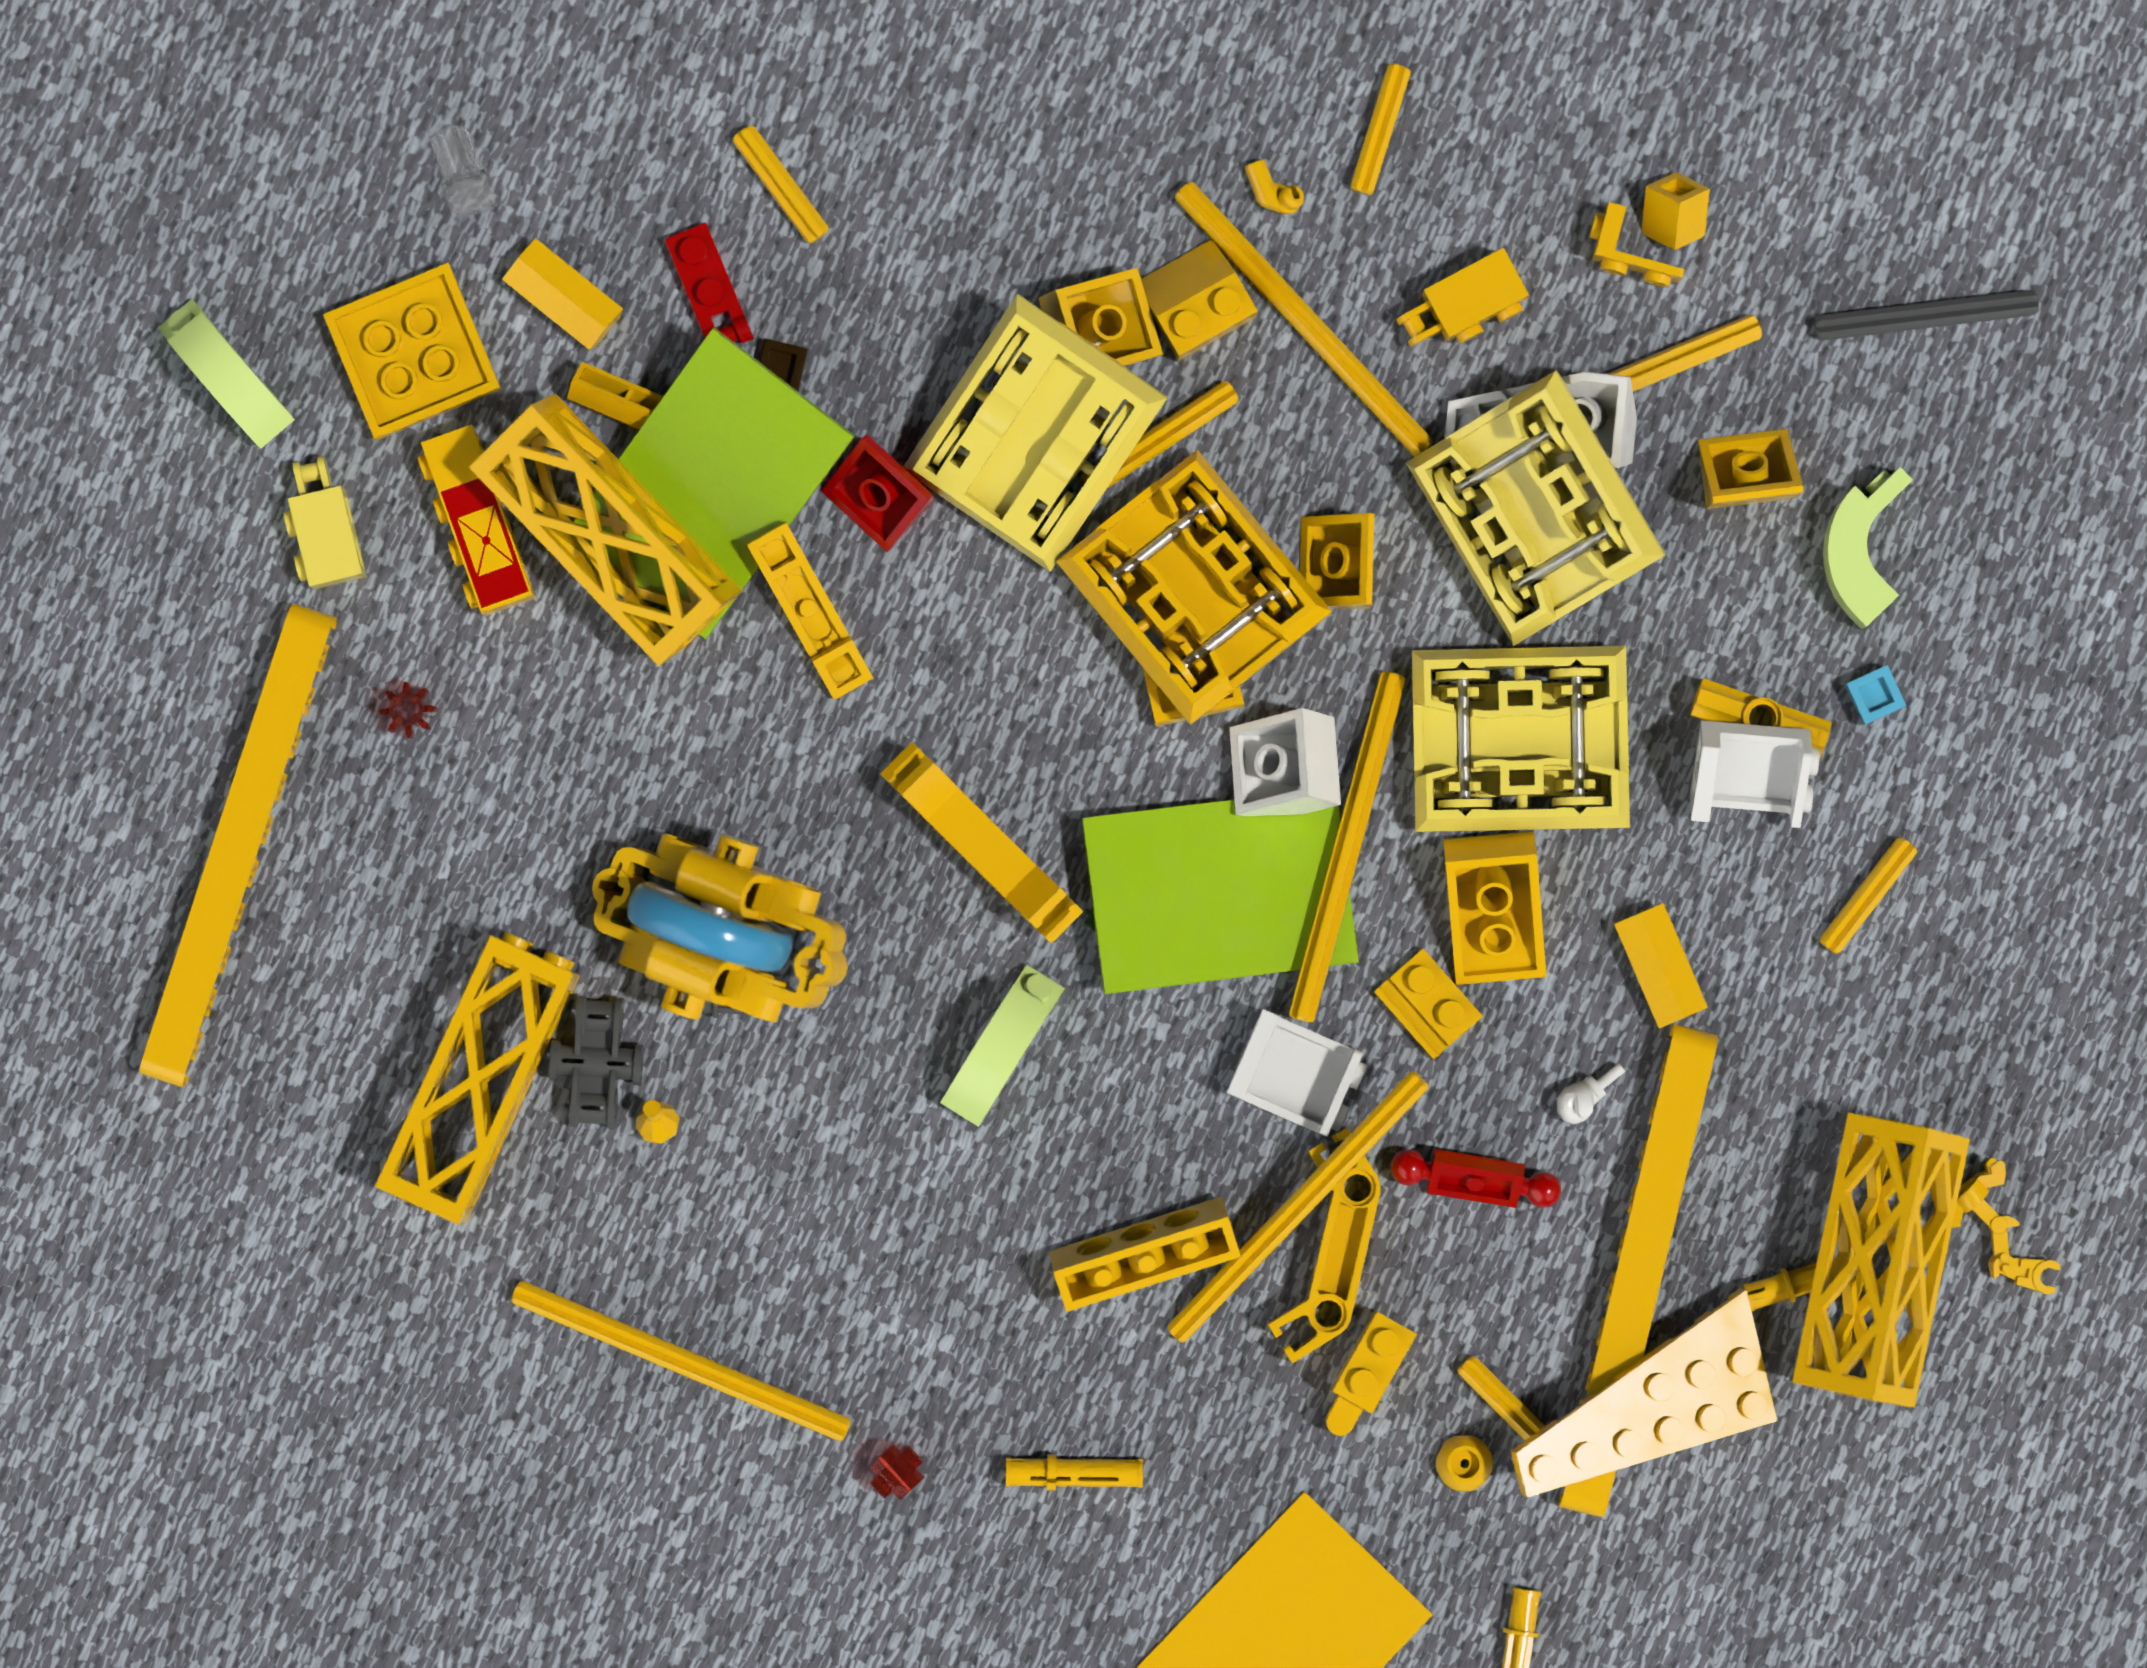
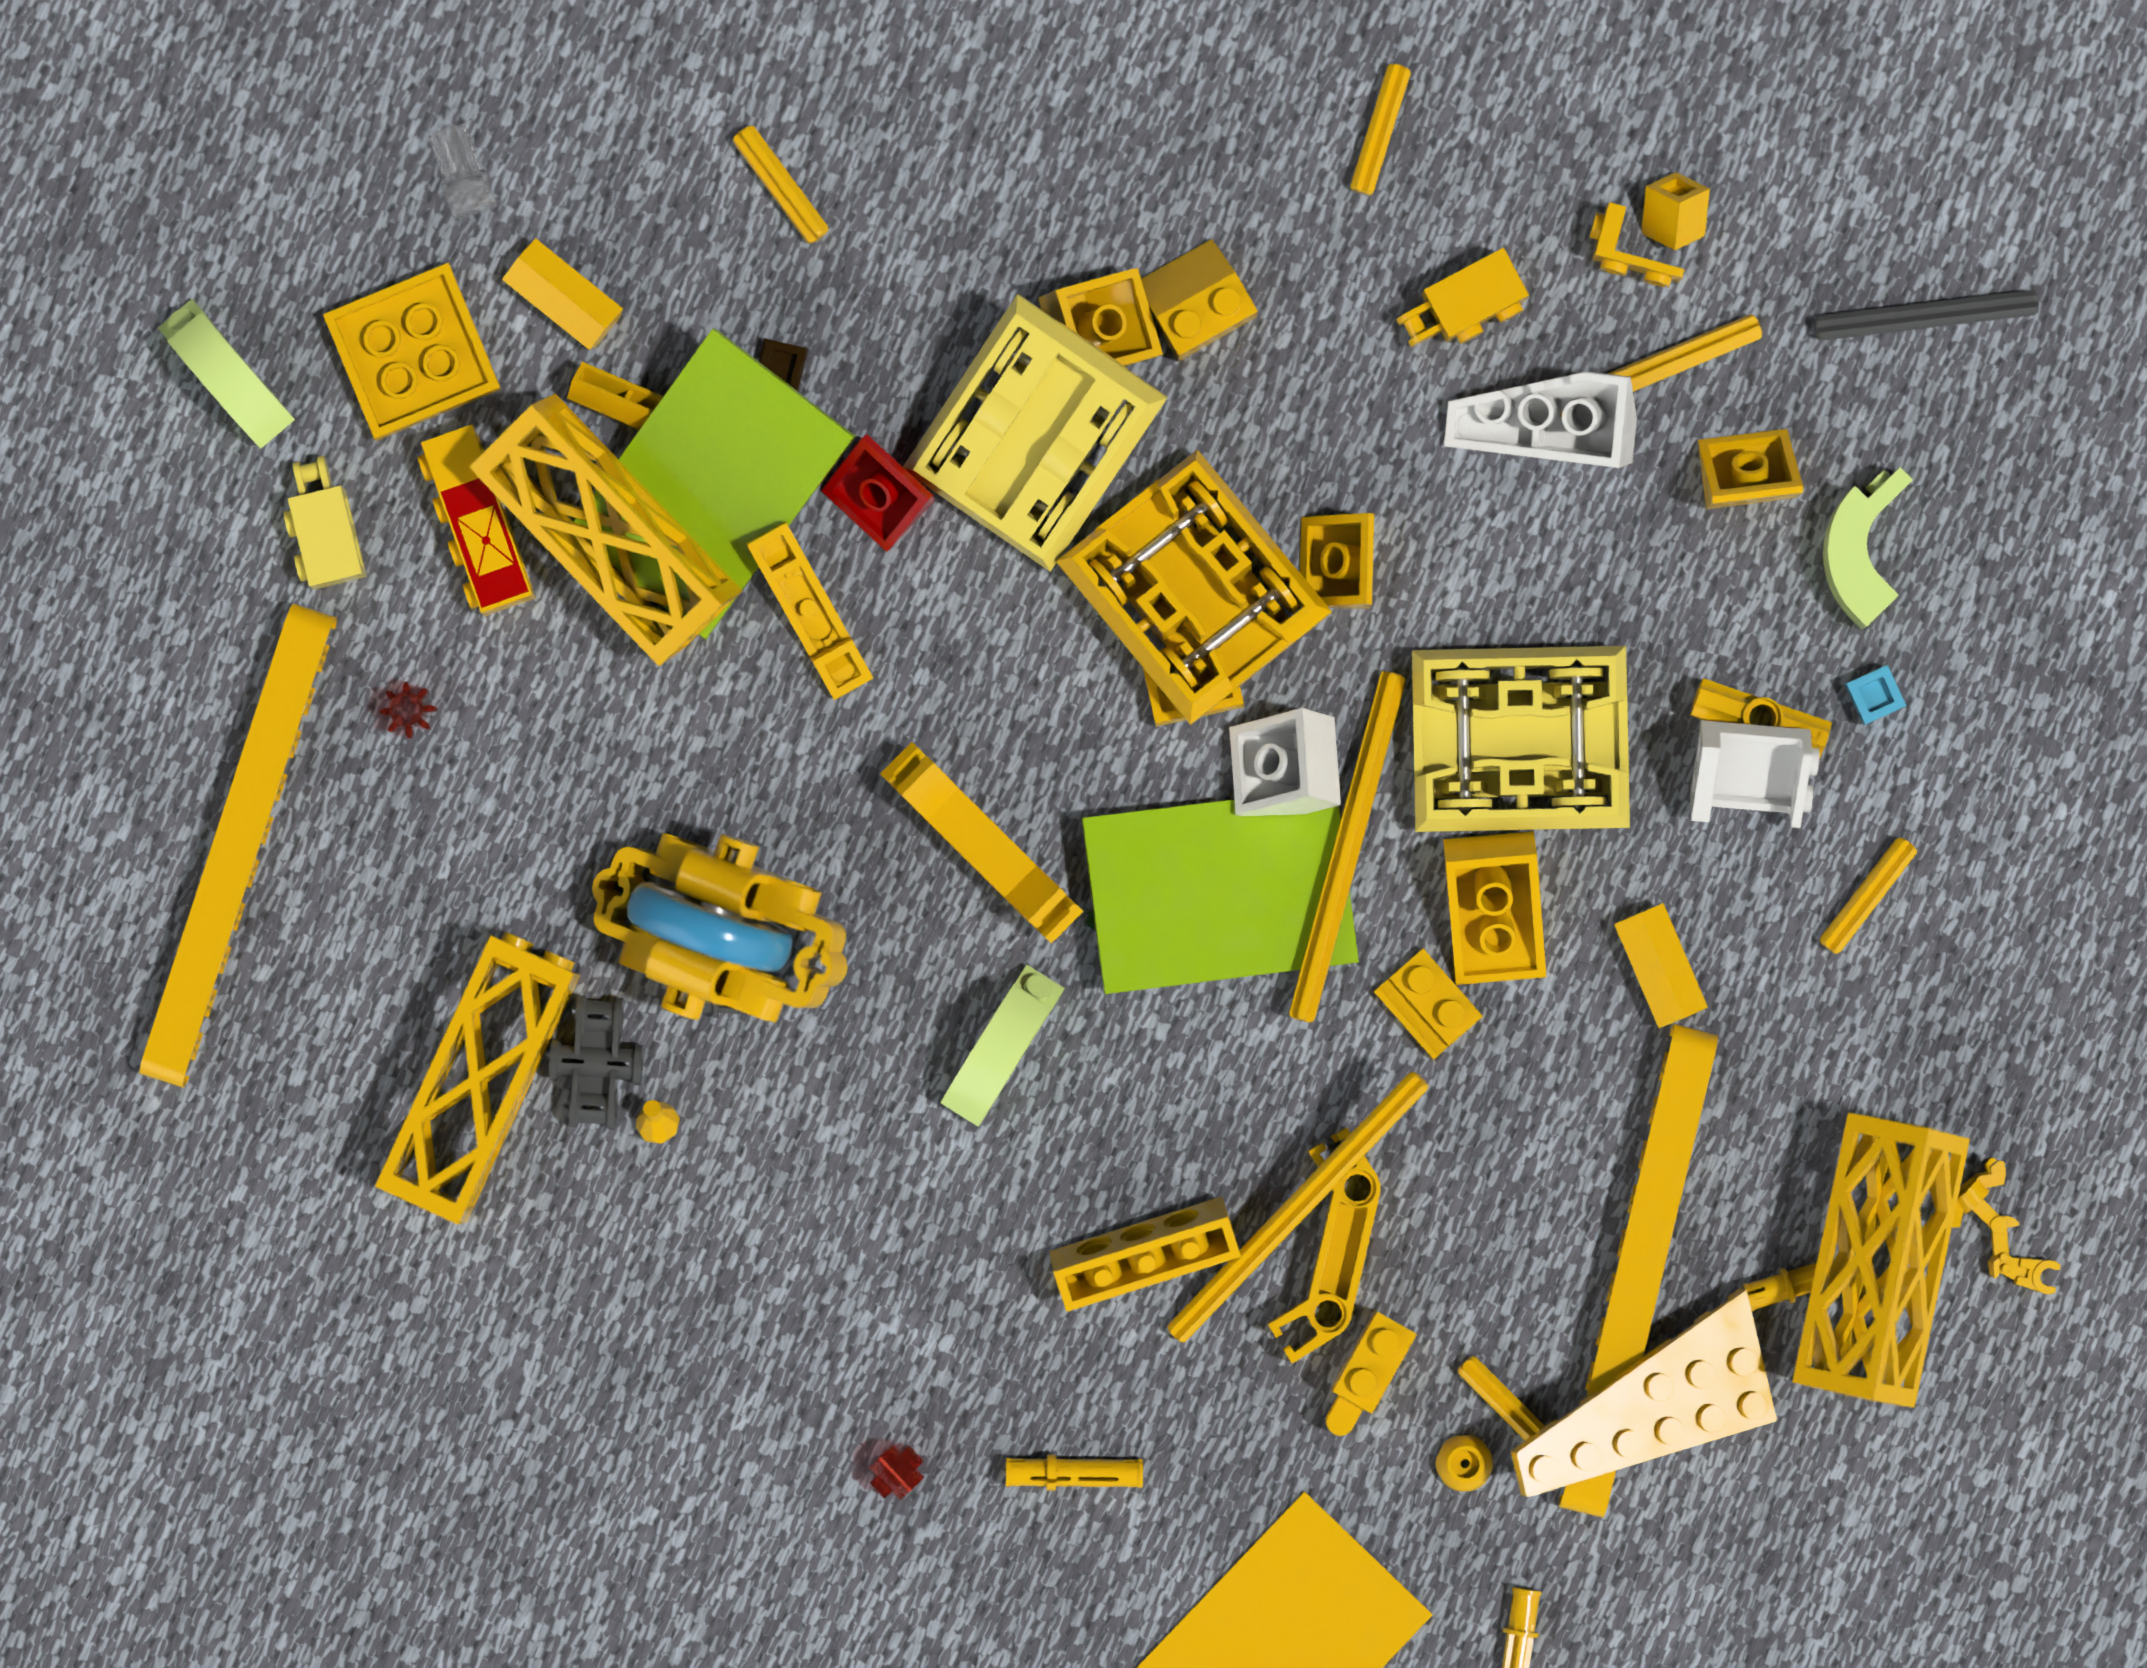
(681, 1360): yellow axle -> none
(707, 282): red plate -> none
(1176, 428): yellow axle -> none
(1273, 194): yellow arm -> none
(1296, 1074): white panel -> none
(1303, 319): yellow axle -> none
(1475, 1178): red plate -> none
(1536, 507): light yellow piece -> none
(1577, 1100): white piece -> none

